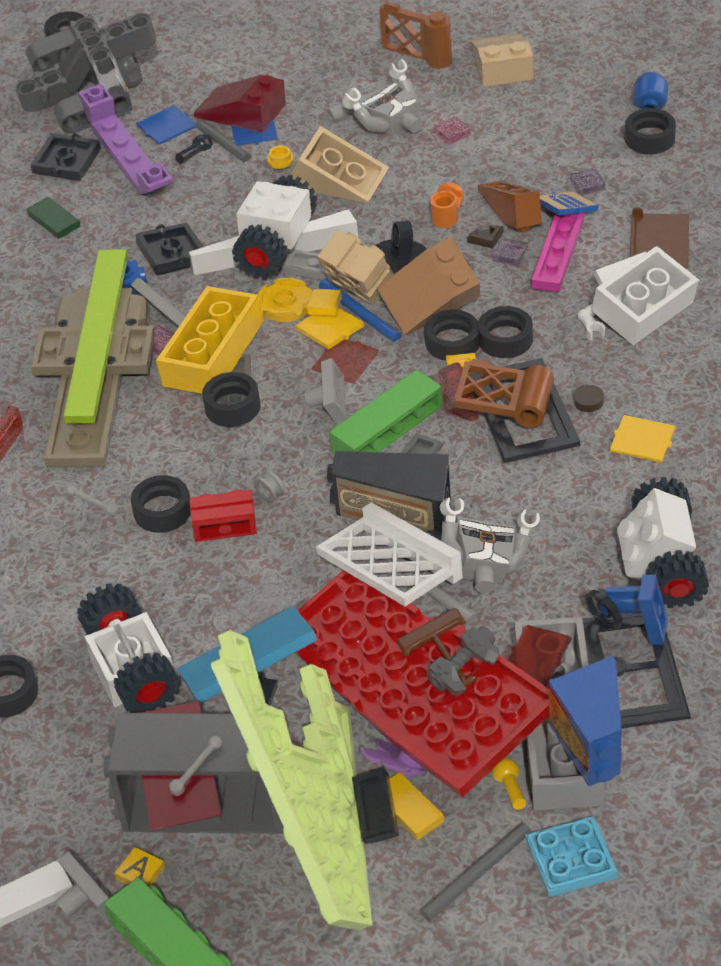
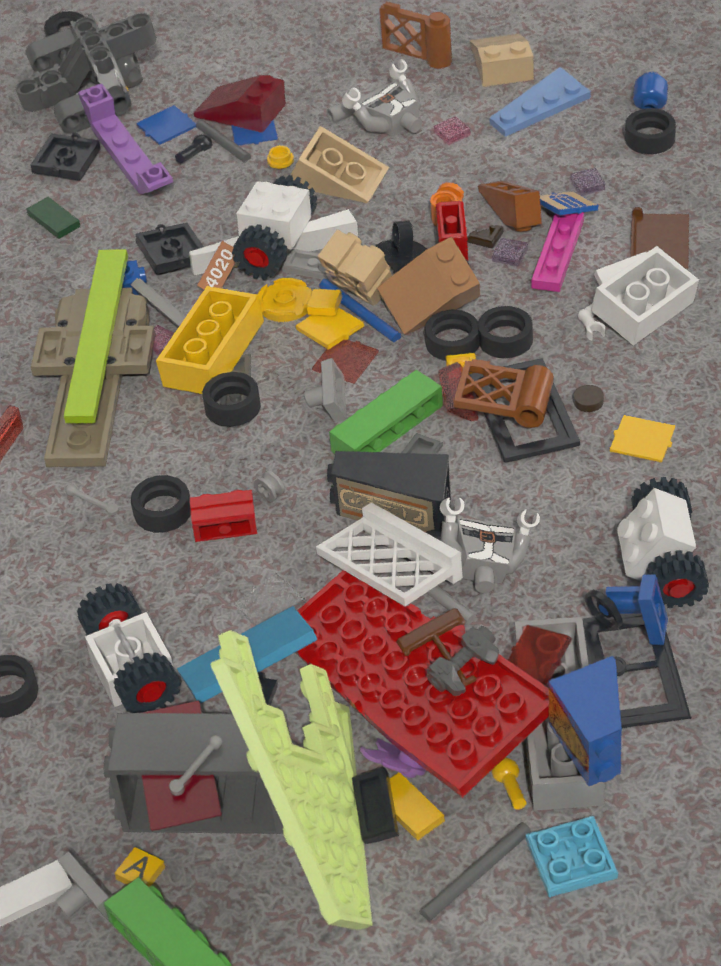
(218, 268): none -> nougat sticker
(452, 223): none -> red brick
(541, 101): none -> medium blue wing

